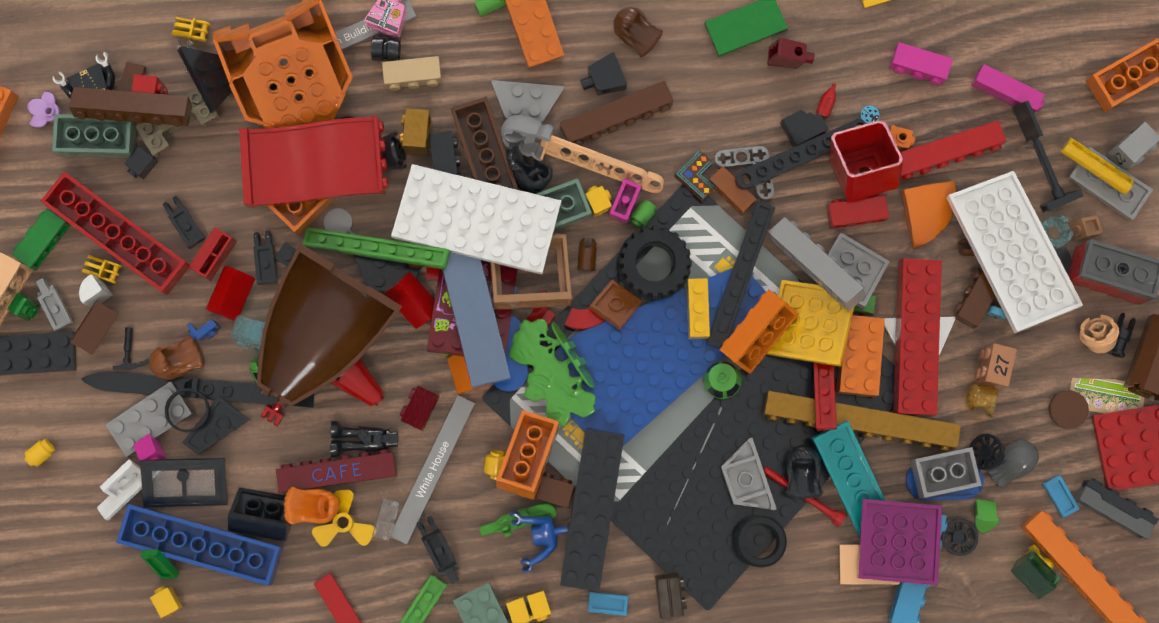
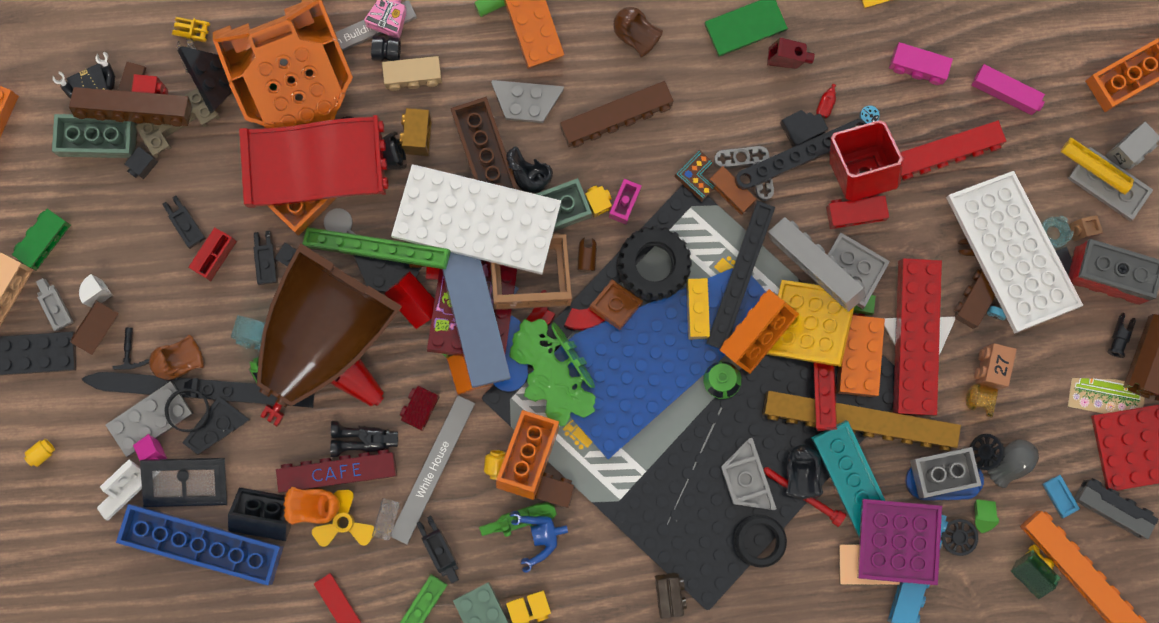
(23, 307): green bracket -> none
(42, 110): lavender plate -> none
(103, 269): yellow arm -> none
(115, 233): red brick -> none
(159, 564): green tile -> none
(166, 601): yellow brick -> none
(207, 331): blue bracket -> none
(230, 293): red piece -> none
(443, 152): black brick -> none
(523, 130): piece -> none
(592, 509): black brick -> none
(605, 76): black torso -> none
(608, 603): dark azure tile -> none
(643, 214): bright green brick -> none
(902, 145): orange brick -> none
(927, 211): orange brick -> none
(1031, 132): black piece -> none
(1068, 409): reddish brown tile -> none
(1099, 334): light nougat cone -> none

